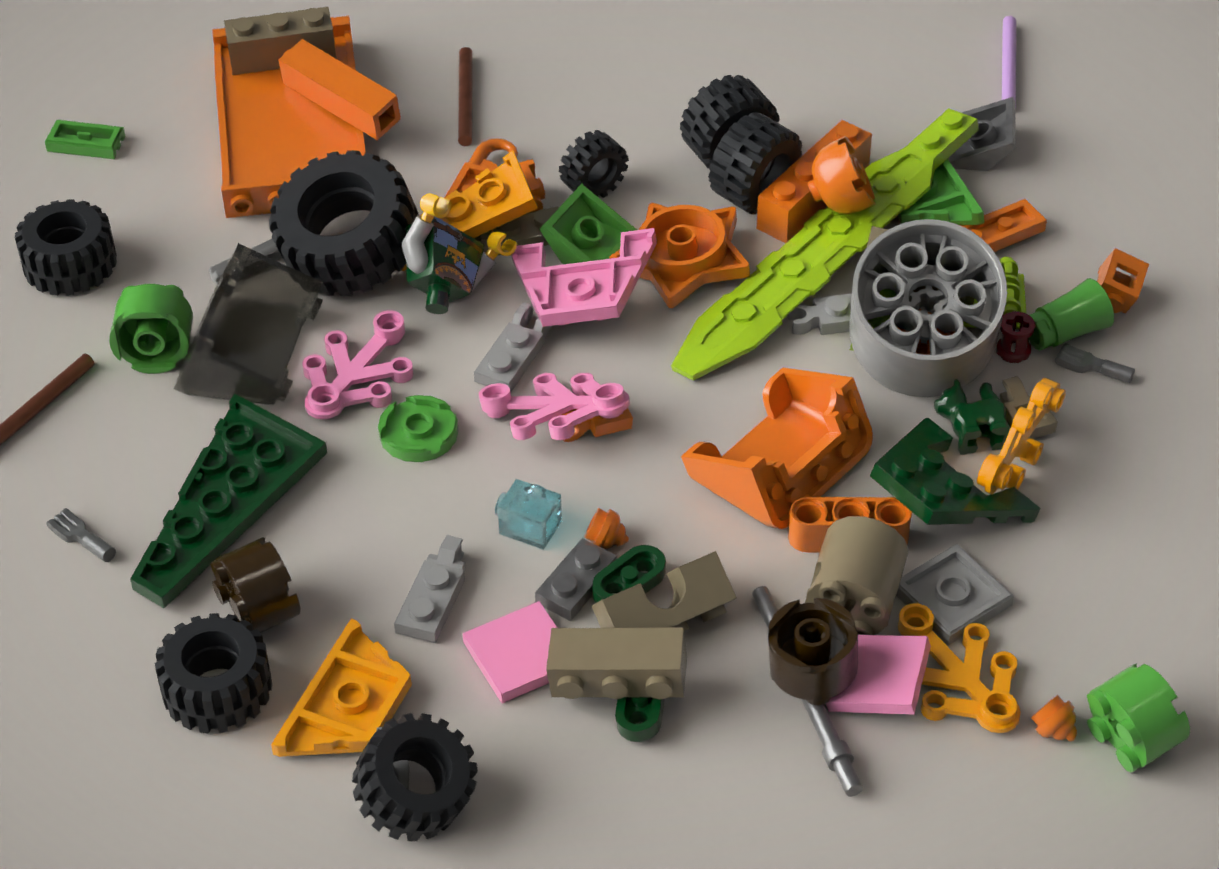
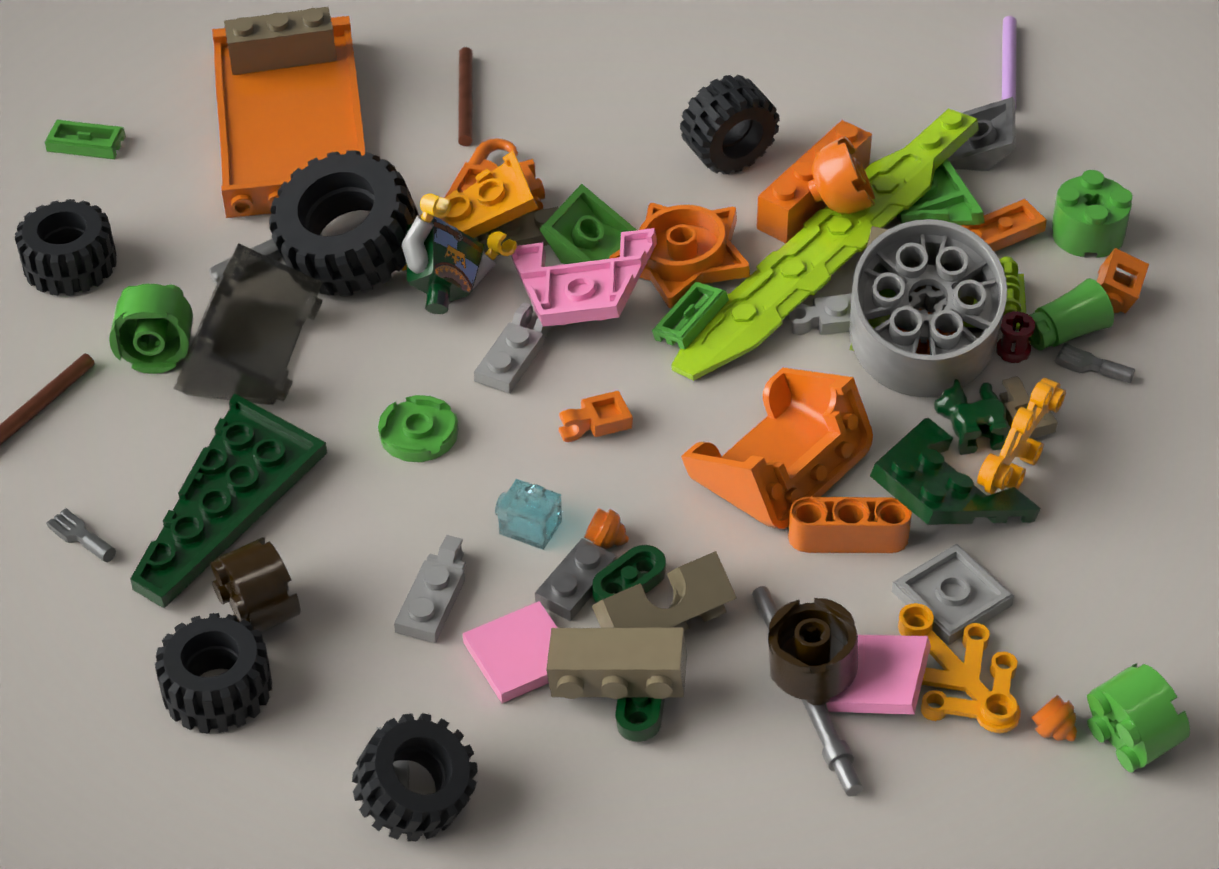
(329, 399): bright pink plant -> none
(339, 89): orange brick -> none
(345, 699): light orange wing -> none
(553, 400): bright pink plant -> none
(594, 163): black tyre -> none
(695, 316): none -> bright green tile
(751, 159): black tyre -> none
(860, 570): dark tan cylinder -> none
(1091, 215): none -> bright green brick

